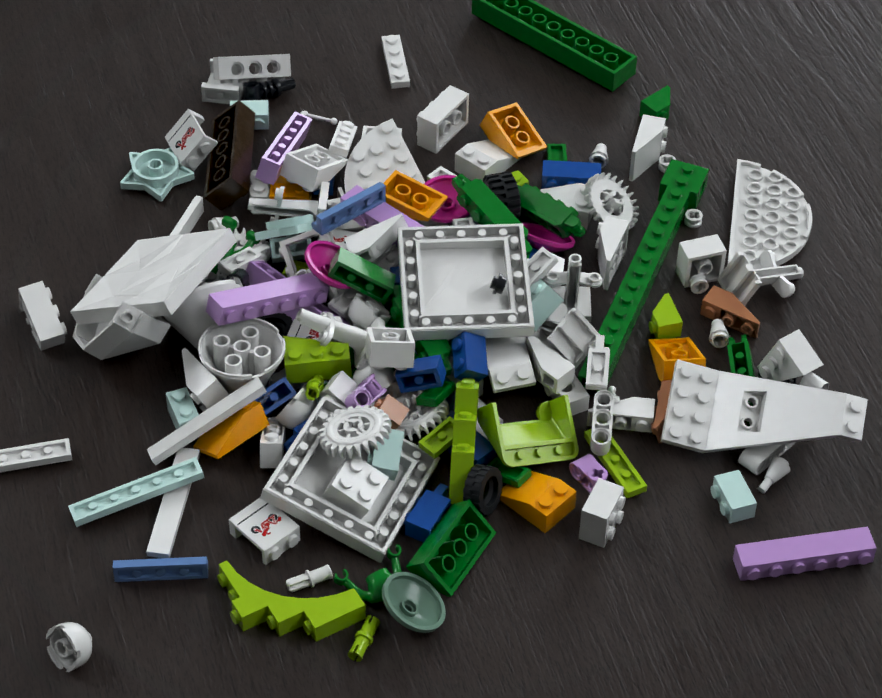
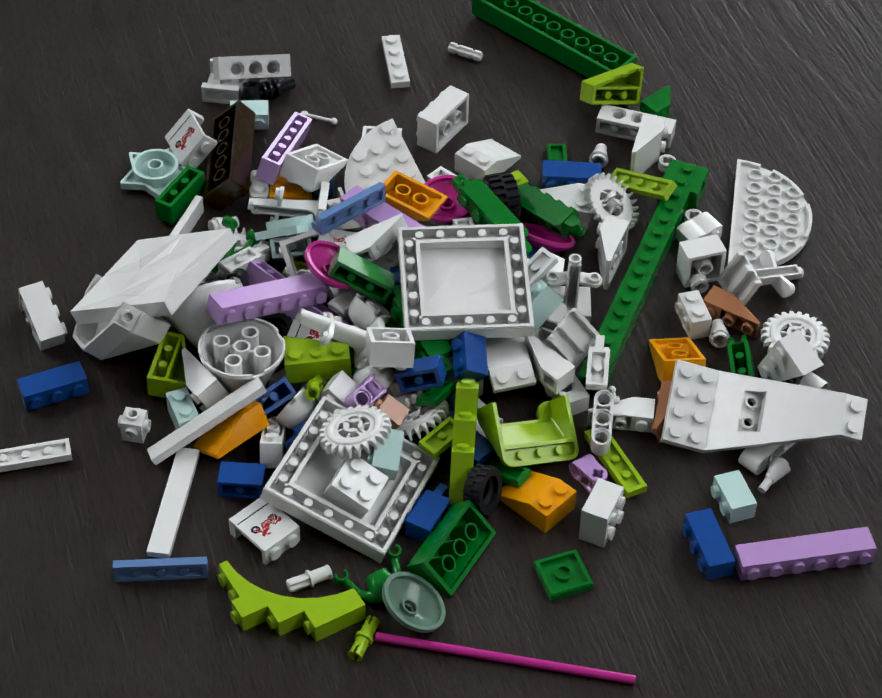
(53, 386): none -> blue brick
(69, 645): white cylinder -> none
(134, 424): none -> white brick
(136, 491): light aqua plate -> none
(167, 366): none -> lime wedge
(179, 194): none -> green brick
(241, 480): none -> blue brick
(342, 138): white plate -> none
(465, 51): none -> white axle
(498, 284): black plate -> none
(505, 658): none -> dark pink piece
(512, 131): light orange slope -> none
(563, 575): none -> green tile
(614, 87): none -> lime wedge
(626, 123): none -> white brick
(645, 184): none -> lime plate
(665, 319): lime slope -> none
(693, 314): none -> white brick
(698, 227): none -> white brick
(708, 544): none -> blue brick
(773, 331): none -> white gear

